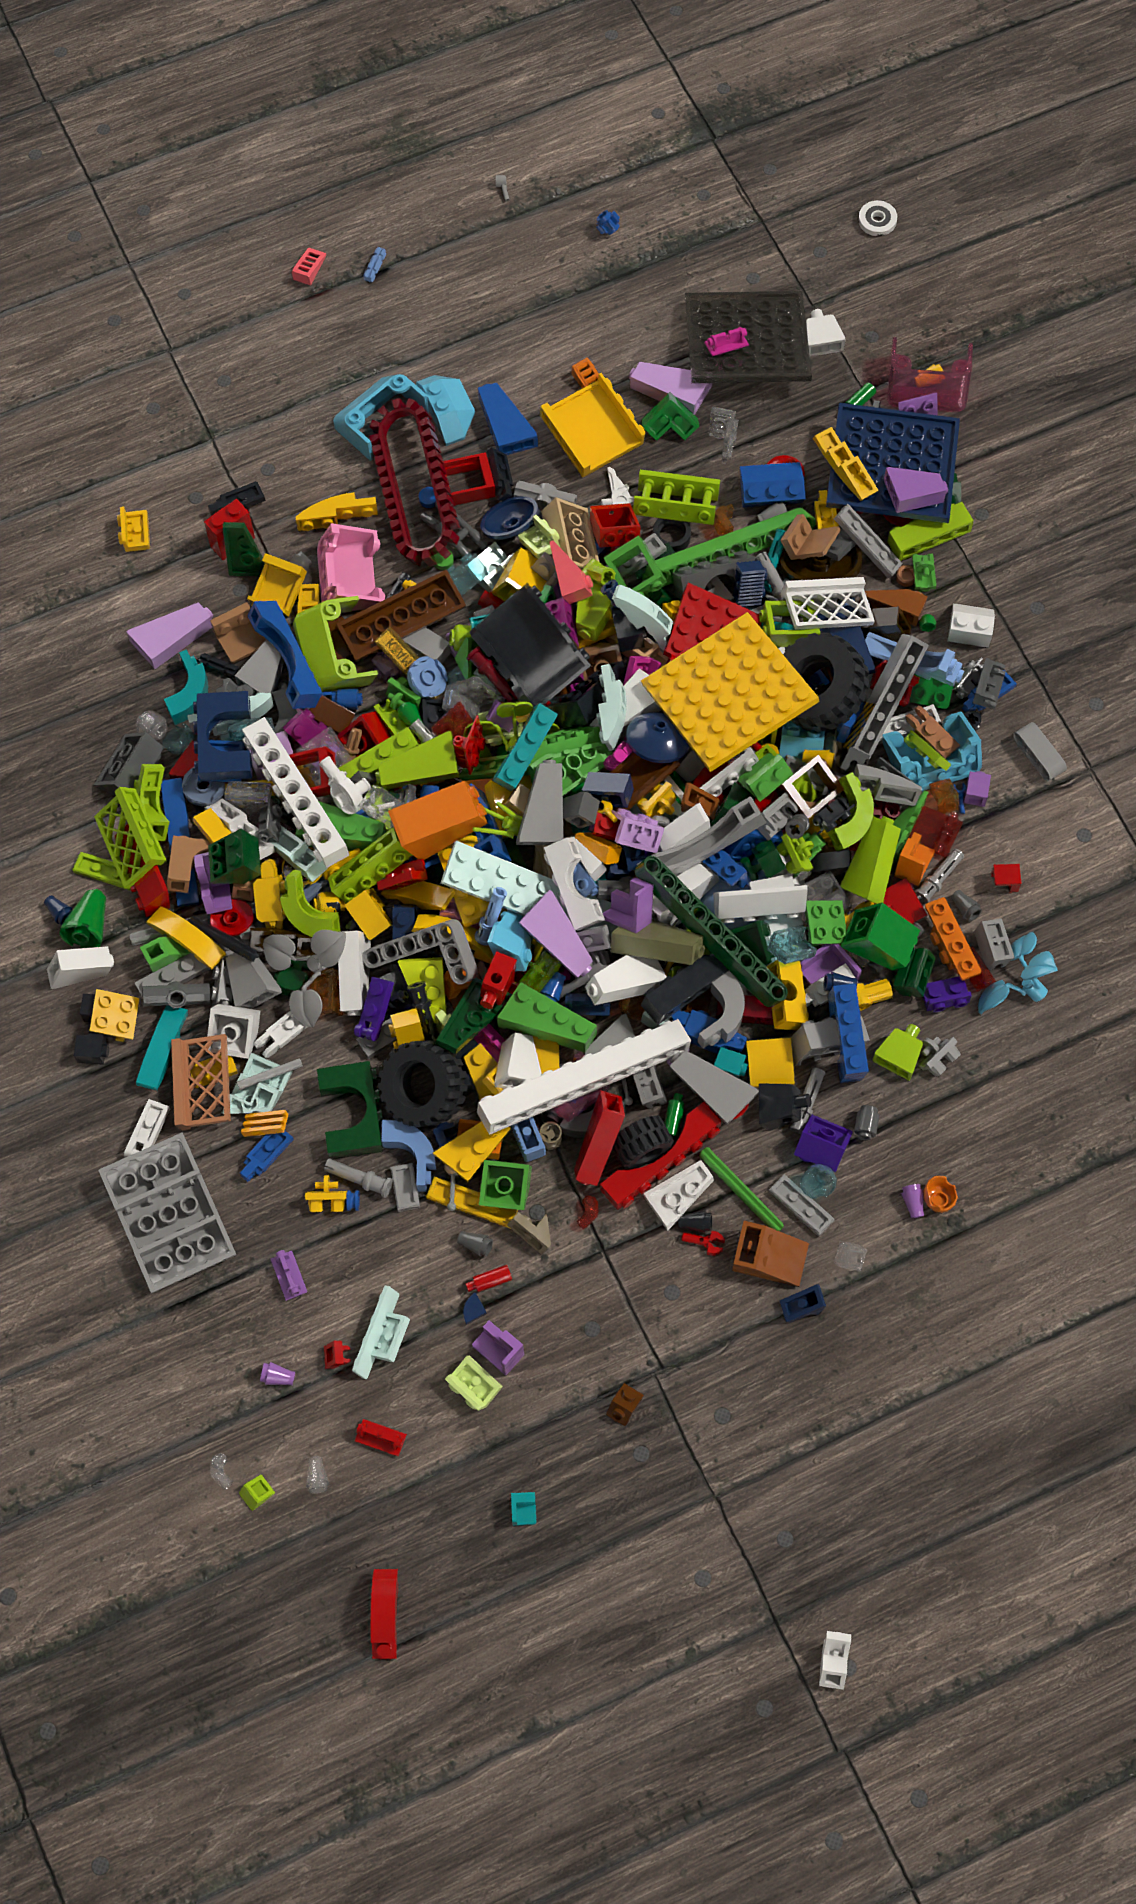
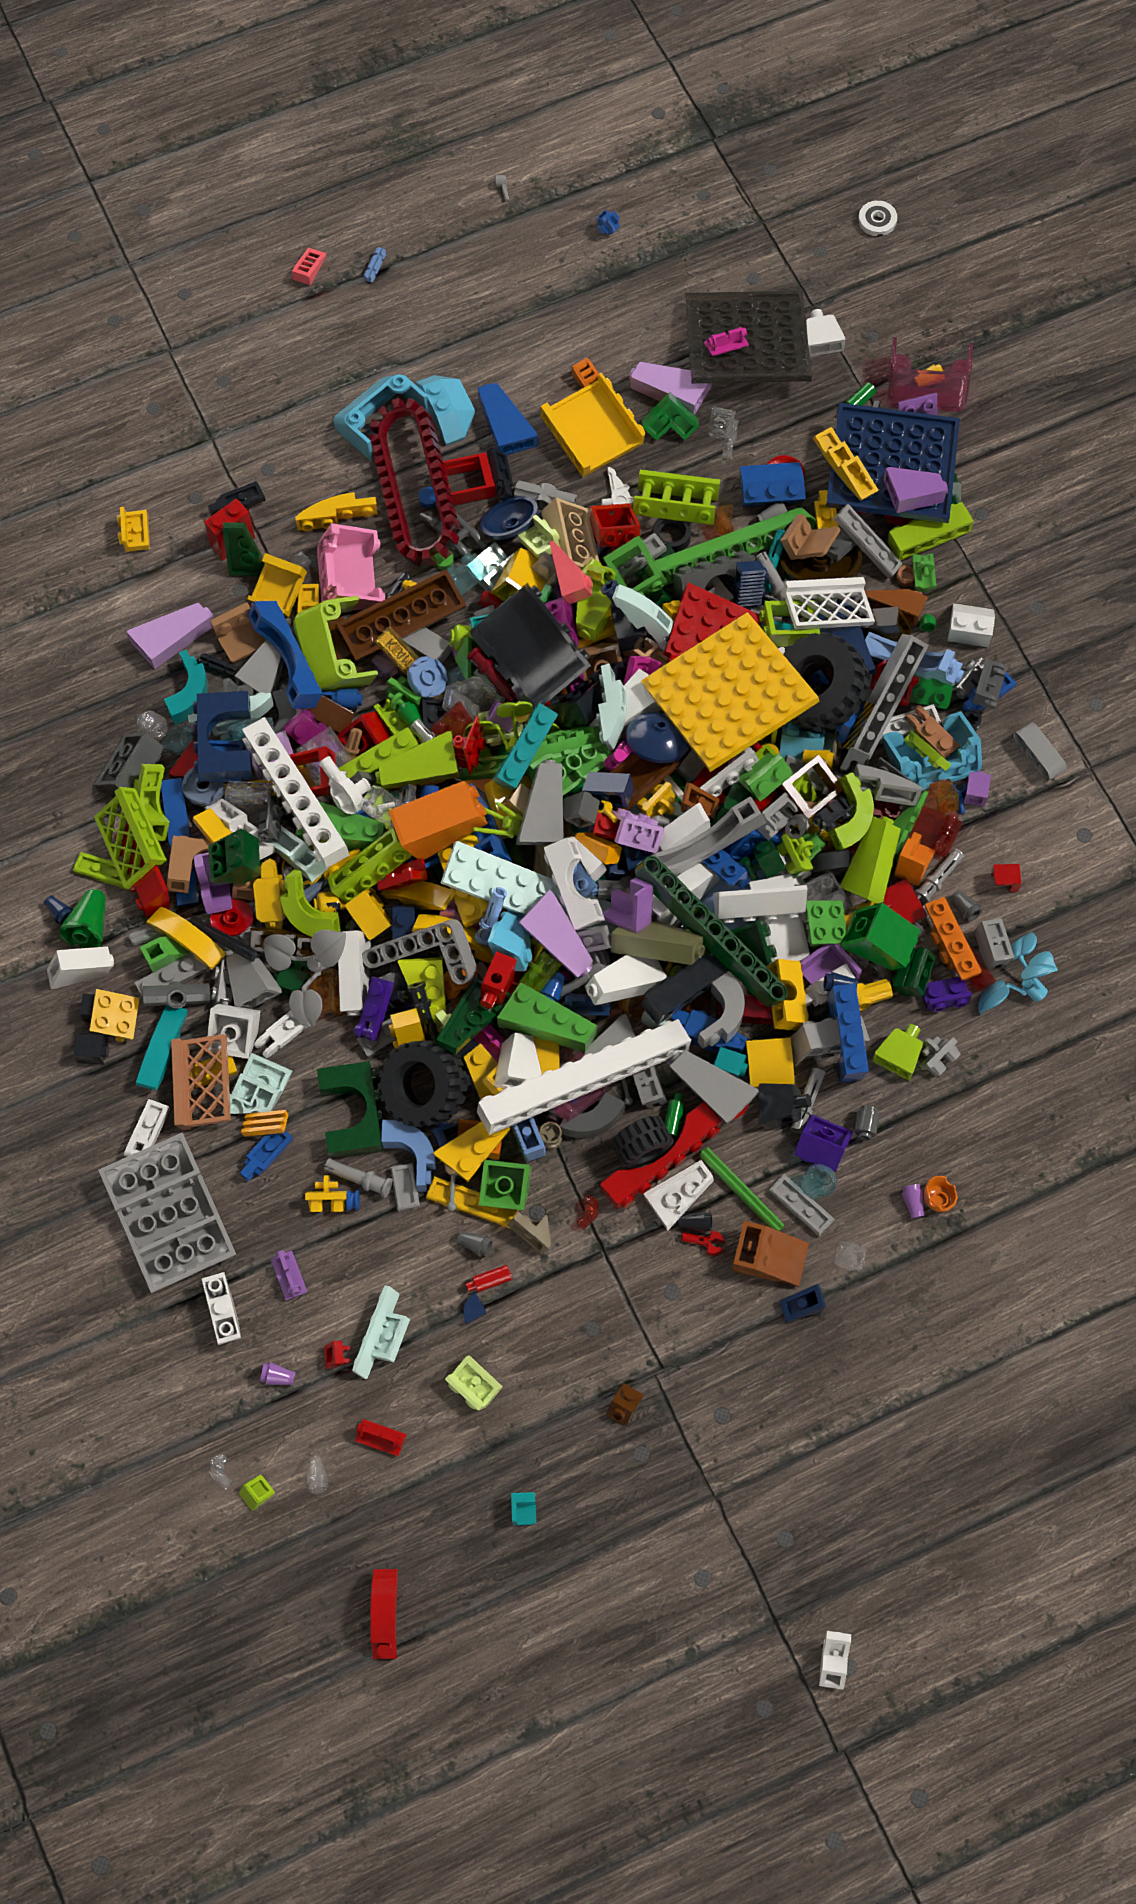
(221, 1308): none -> white slope
(247, 1082): light grey bar -> none
(499, 1347): medium lavender panel -> none
(599, 1138): red slope -> none
(790, 946): clear light blue bracket -> none

